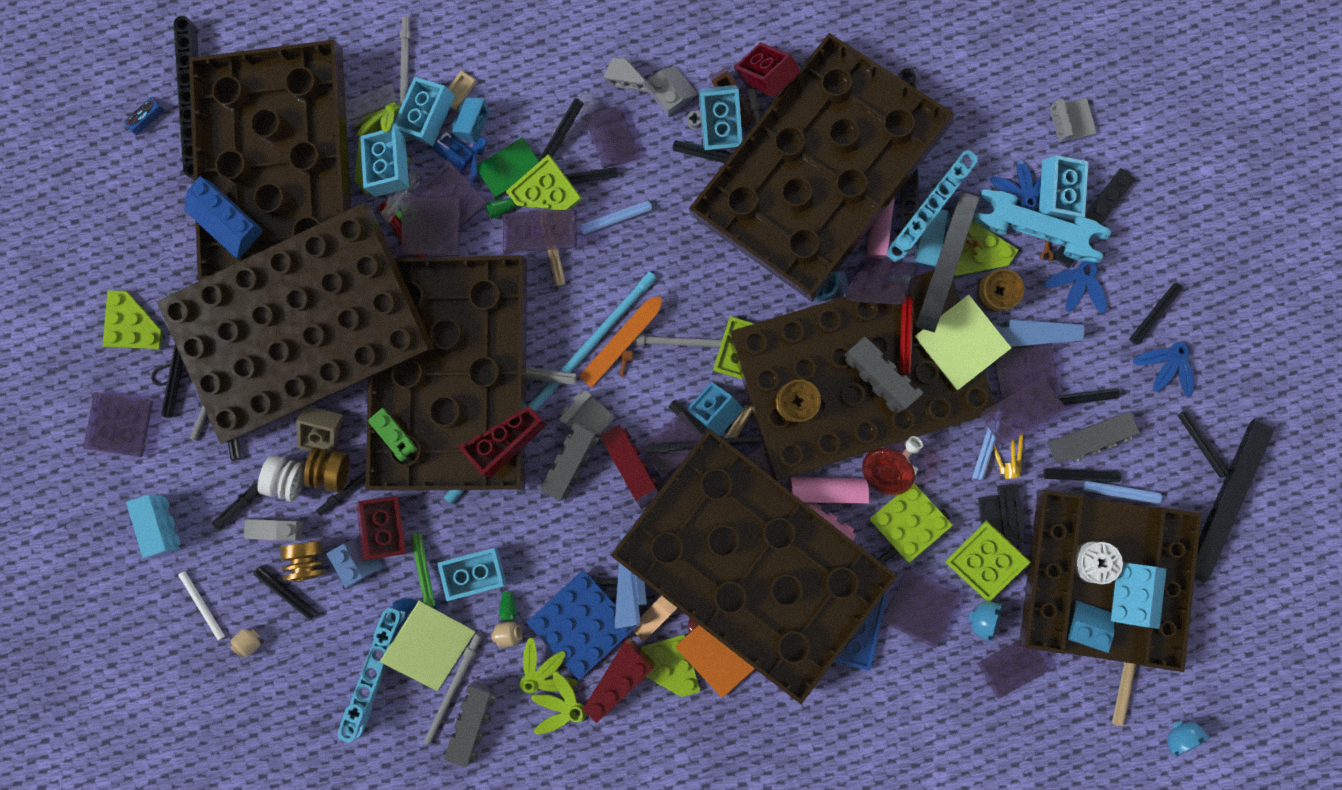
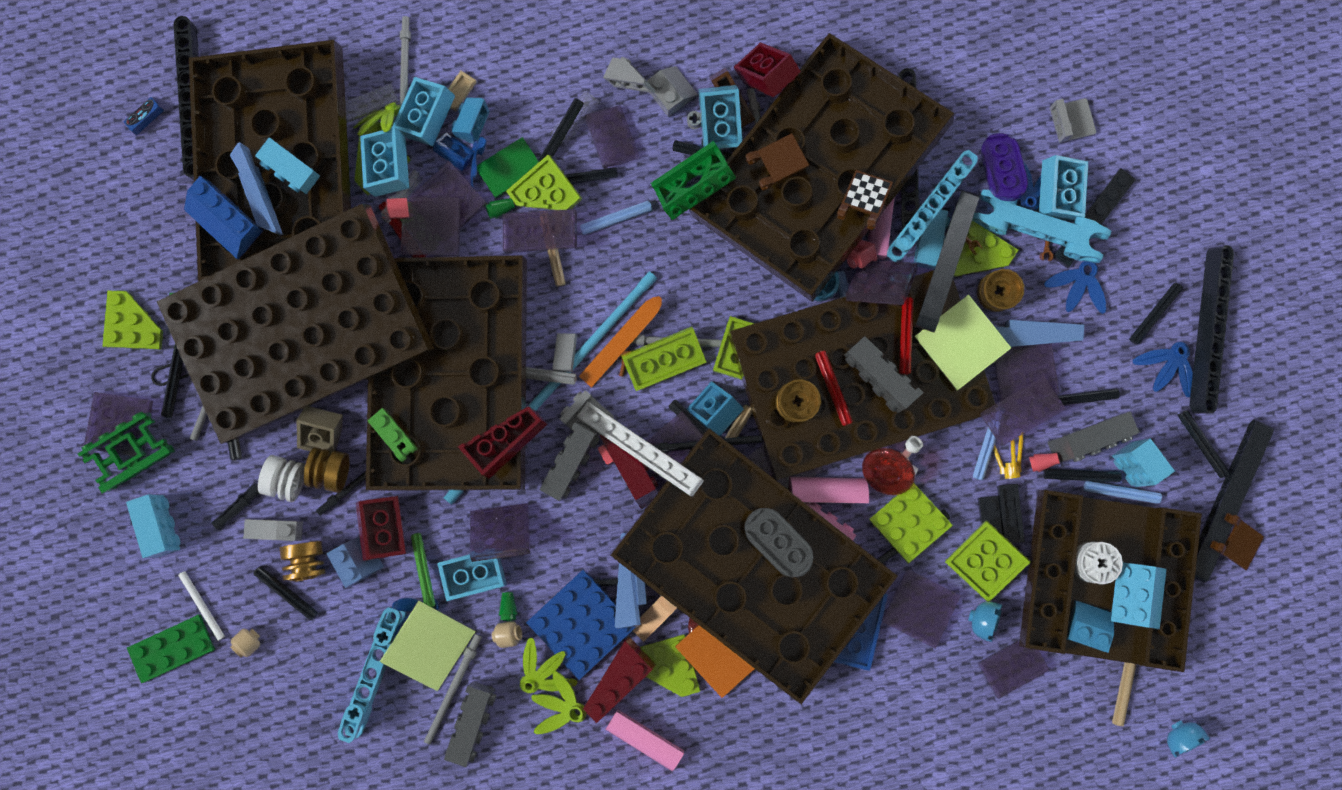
(134, 464): none -> green fence
(170, 648): none -> green plate
(255, 189): none -> medium blue wedge
(286, 166): none -> medium azure brick
(397, 208): none -> coral tile
(499, 532): none -> clear purple plate
(564, 352): none -> light grey tile
(605, 455): none -> coral tile
(640, 449): none -> white tile
(645, 740): none -> bright pink brick
(663, 358): none -> lime plate
(674, 181): none -> green fence
(779, 542): none -> dark grey tile
(780, 159): none -> reddish brown flag
(833, 388): none -> red axle
(862, 254): none -> coral brick
(865, 195): none -> flag
(1004, 167): none -> dark purple tile
(1043, 461): none -> coral cone
(1142, 463): none -> medium azure brick
(1211, 330): none -> black beam
(1241, 543): none -> reddish brown flag

